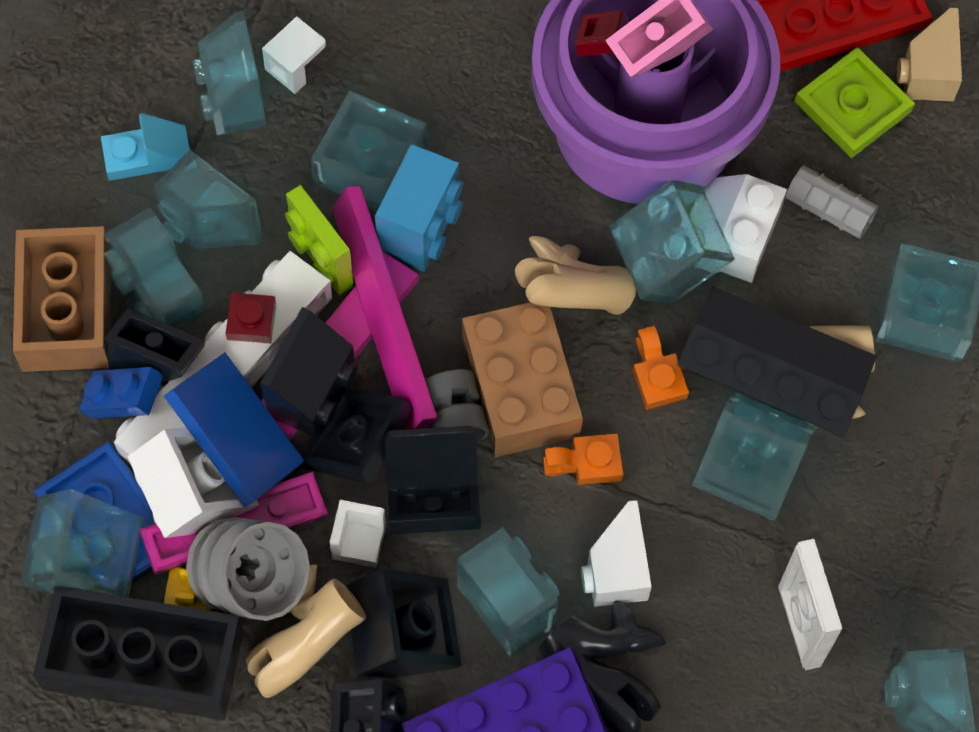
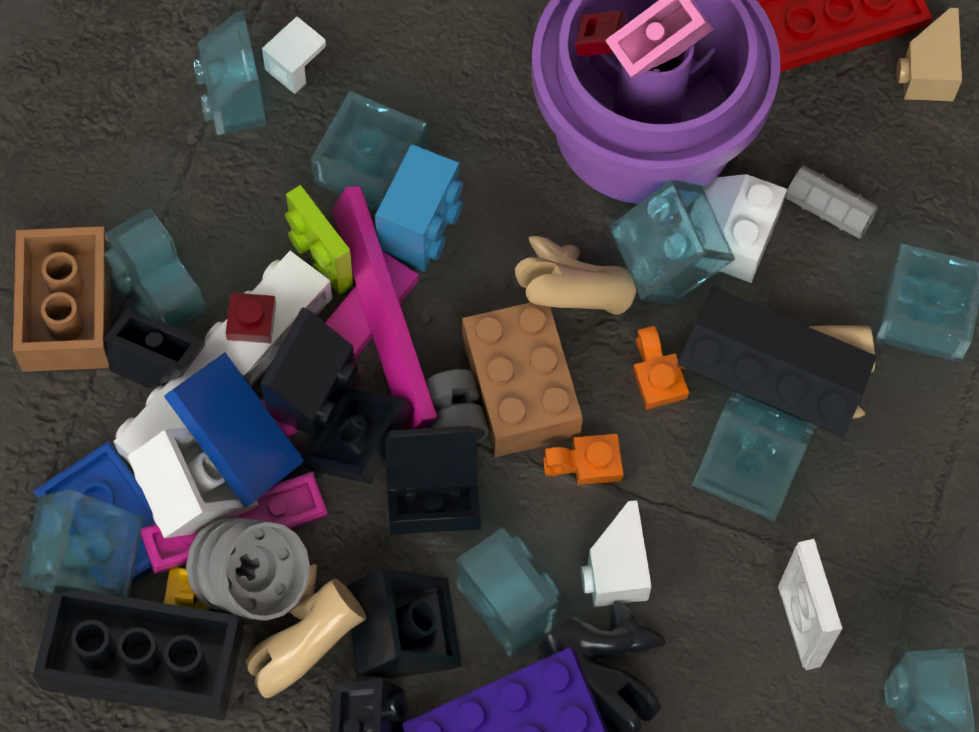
(121, 392): blue plate -> none
(145, 150): medium azure slope -> none
(206, 206): clear light blue slope -> none
(358, 533): white panel -> none
(854, 102): lime plate -> none

